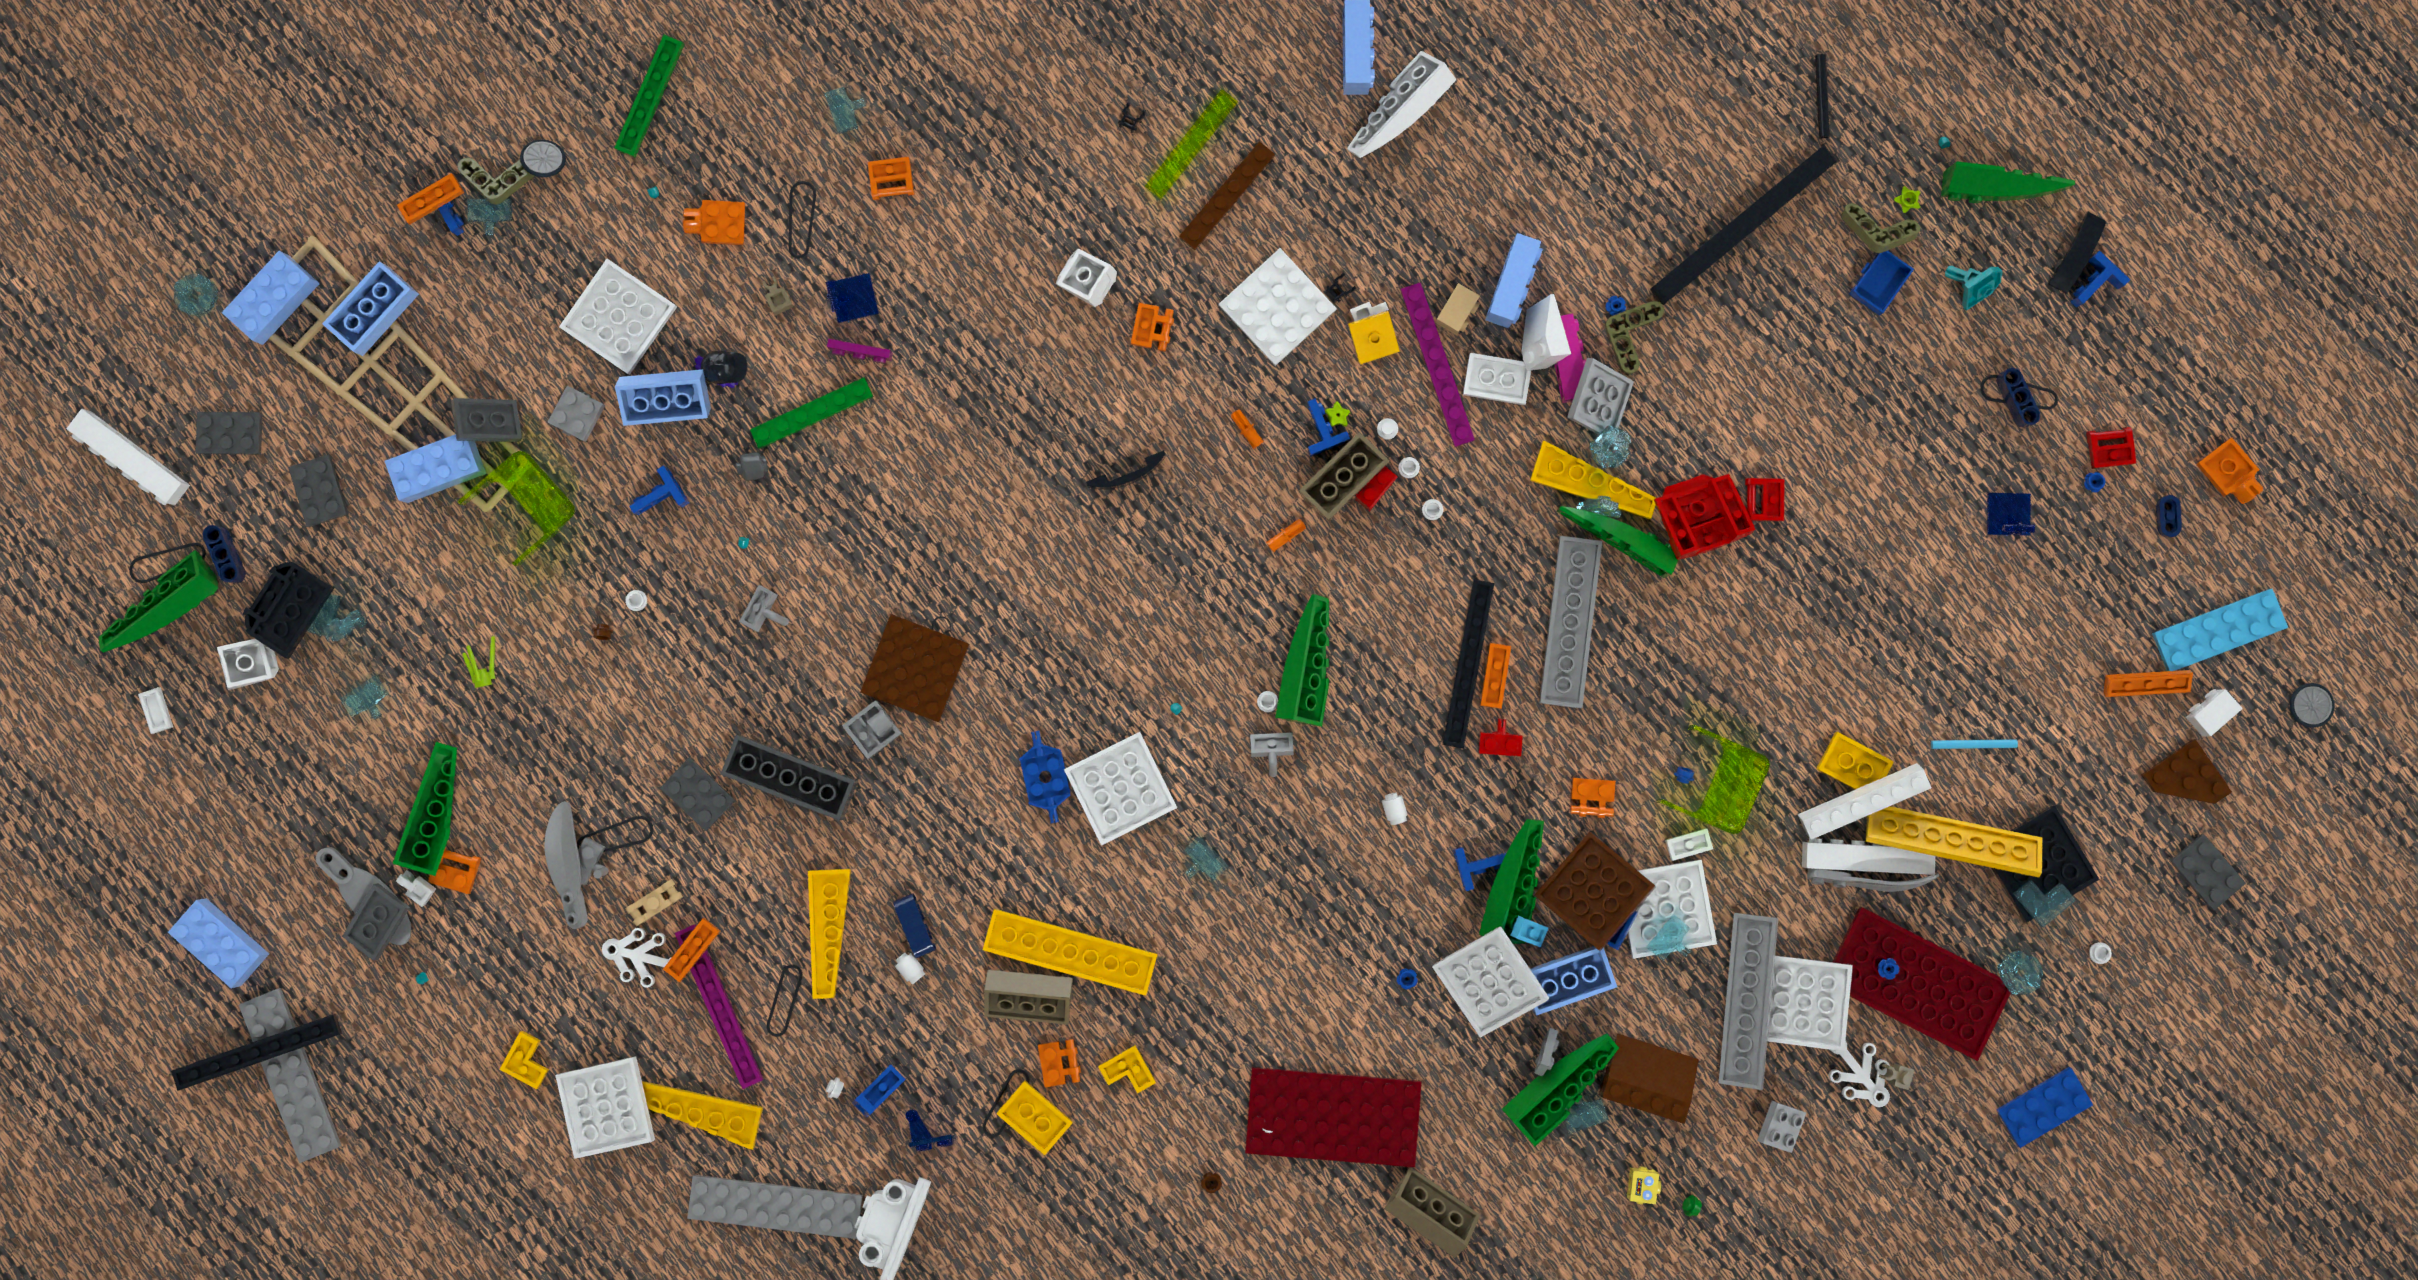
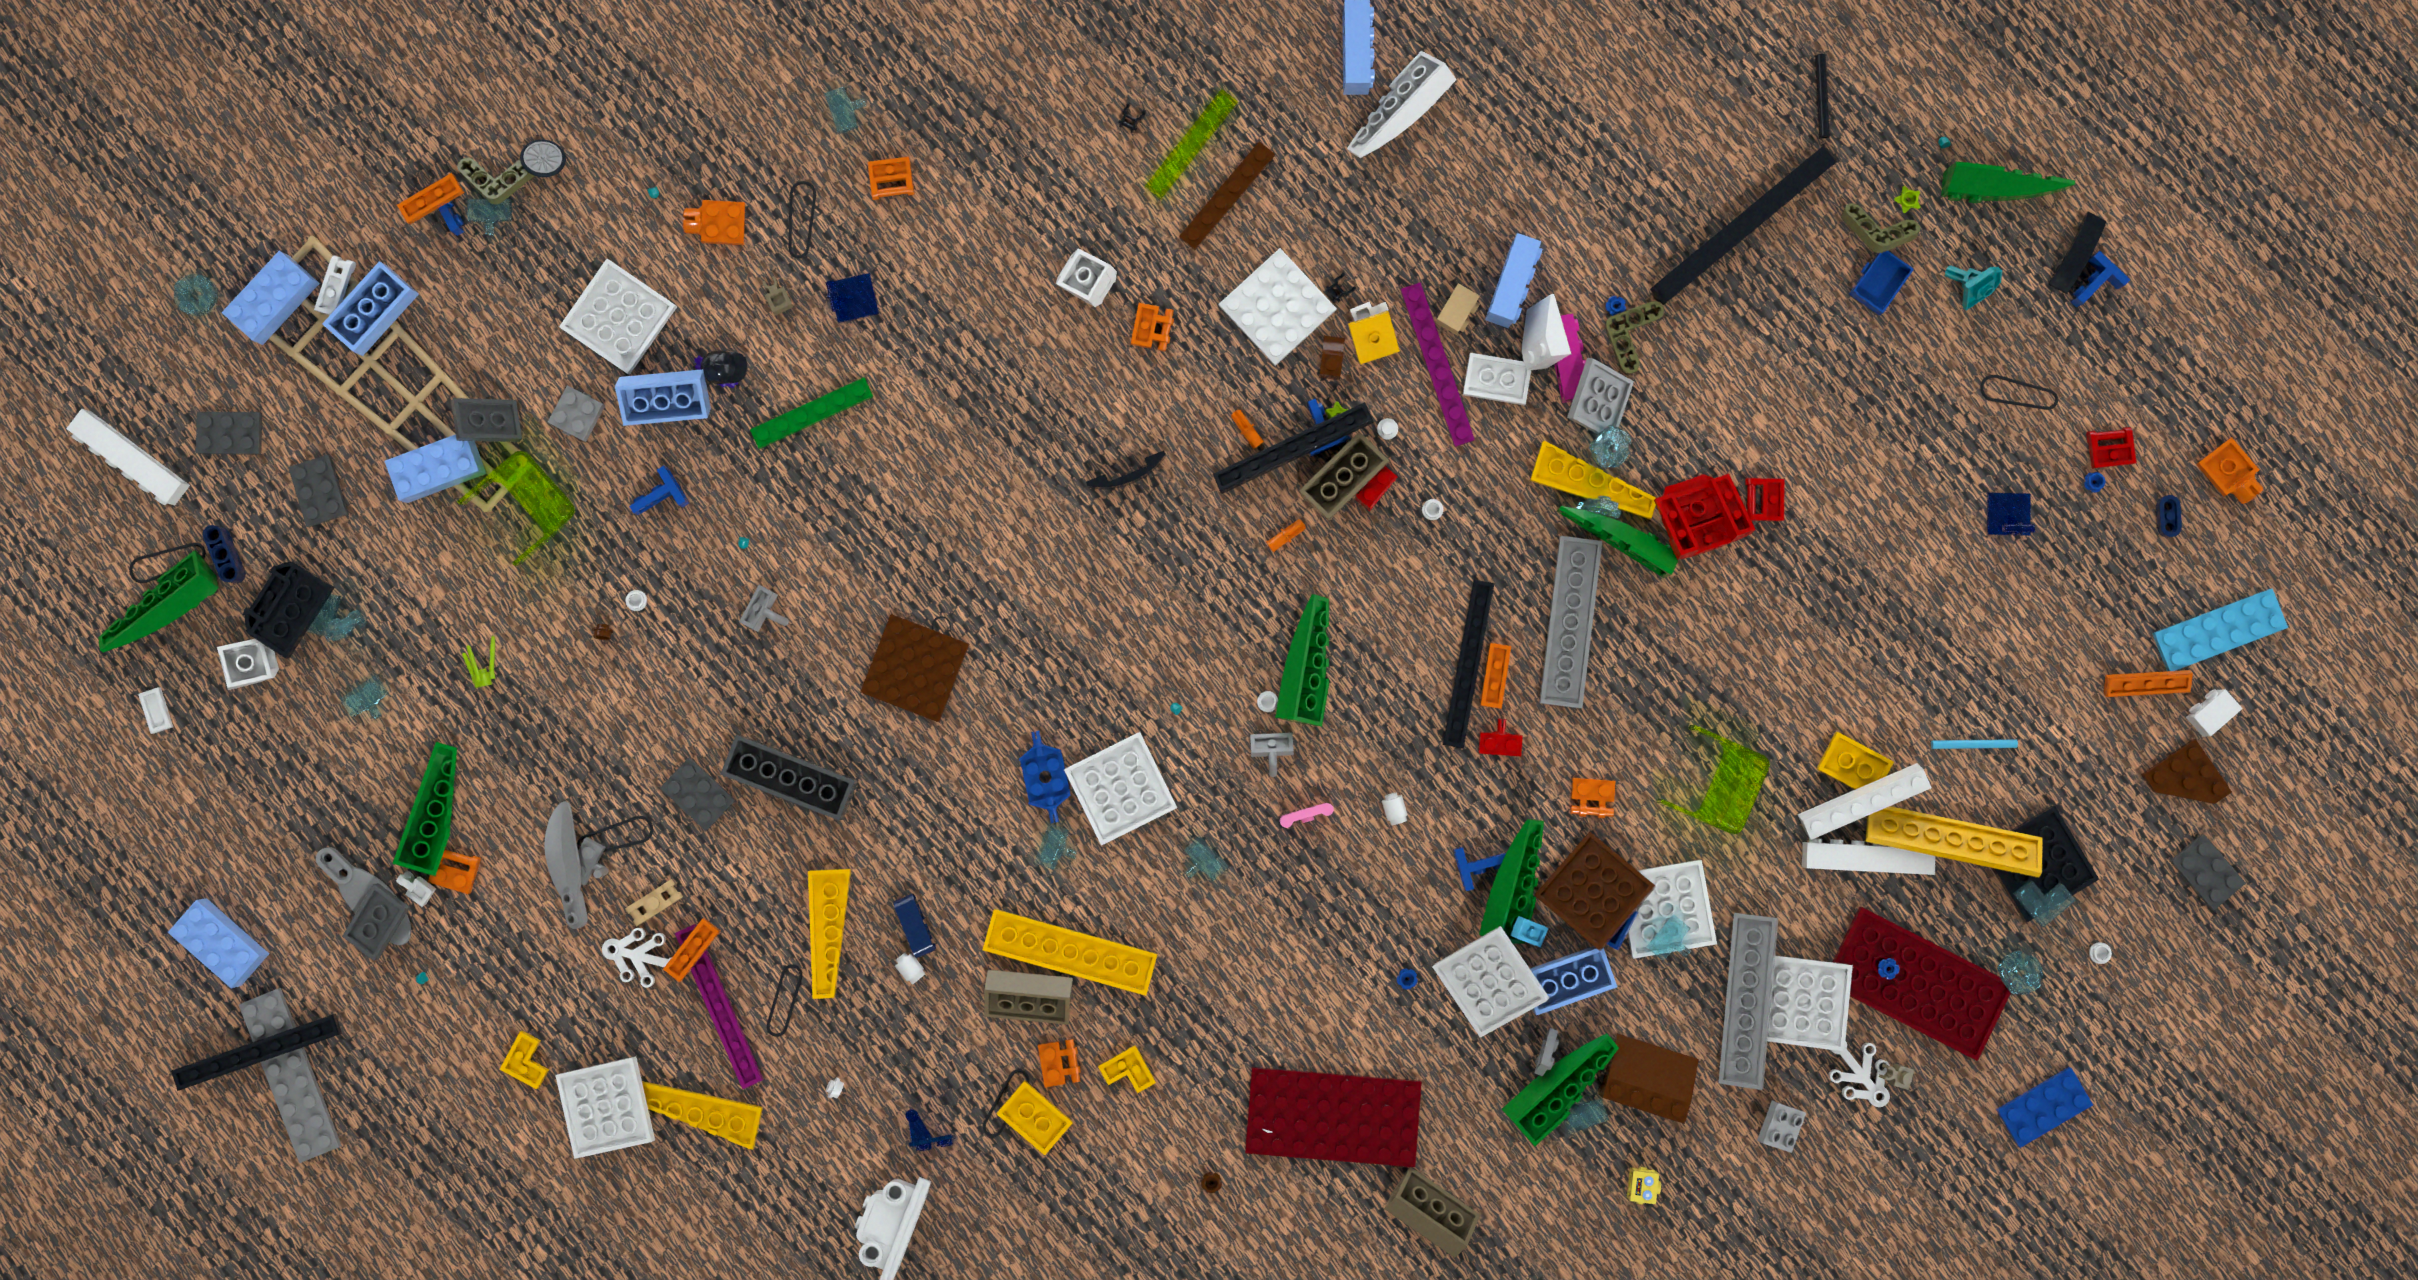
(334, 285): none -> white plate
(649, 96): green plate -> none
(752, 466): dark grey head -> none
(774, 1206): light grey plate -> none
(859, 351): magenta plate -> none
(872, 729): light grey plate -> none
(878, 1091): blue bracket -> none
(1054, 847): none -> clear light blue plate
(1293, 448): none -> black tile
(1306, 815): none -> bright pink plate
(1331, 358): none -> reddish brown arch
(1408, 467): white plate -> none
(1684, 775): blue plate -> none
(1689, 844): white plate -> none
(1692, 1206): green plate -> none
(1843, 879): light grey plant -> none
(2027, 403): dark blue beam -> none
(2312, 705): light grey wheel -> none

